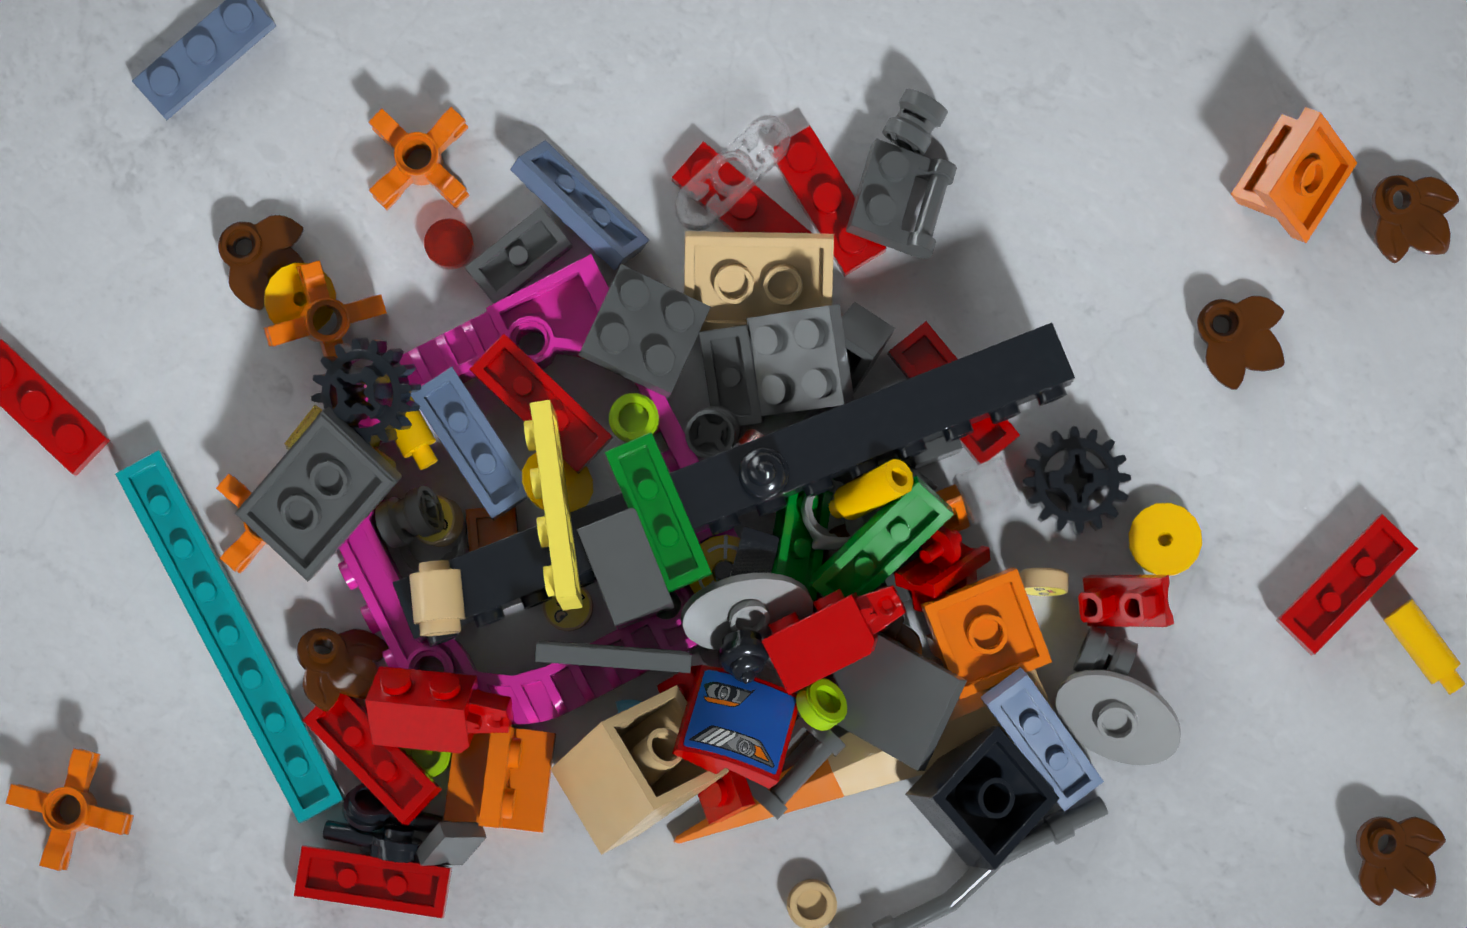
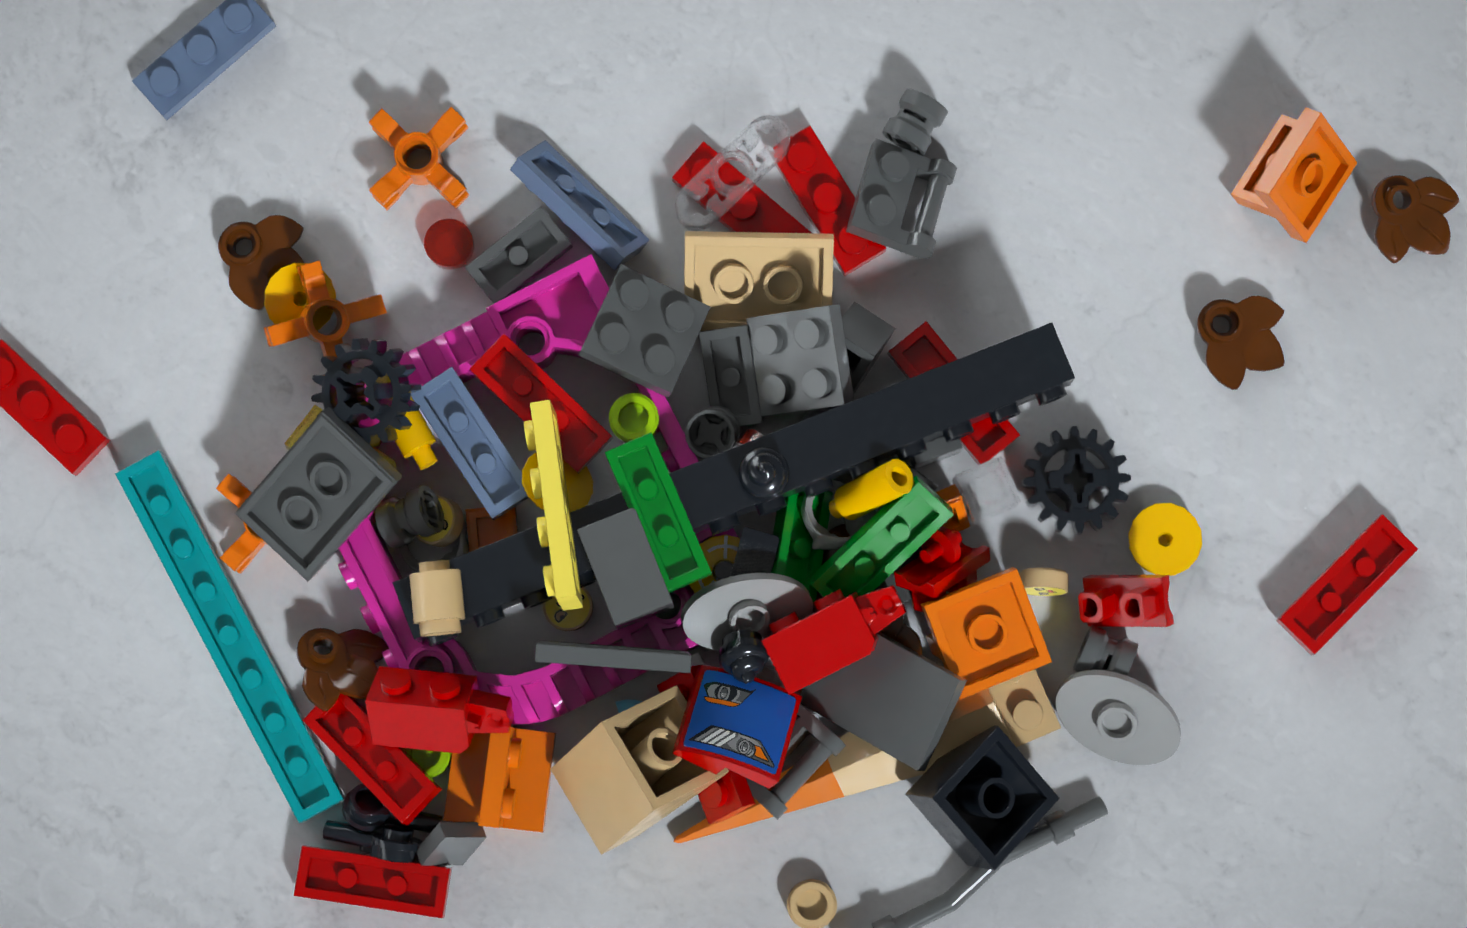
(62, 835): orange pin -> none
(821, 704): lime tile -> none
(1042, 738): sand blue plate -> none
(1403, 862): reddish brown plate -> none
(1425, 646): yellow cylinder -> none

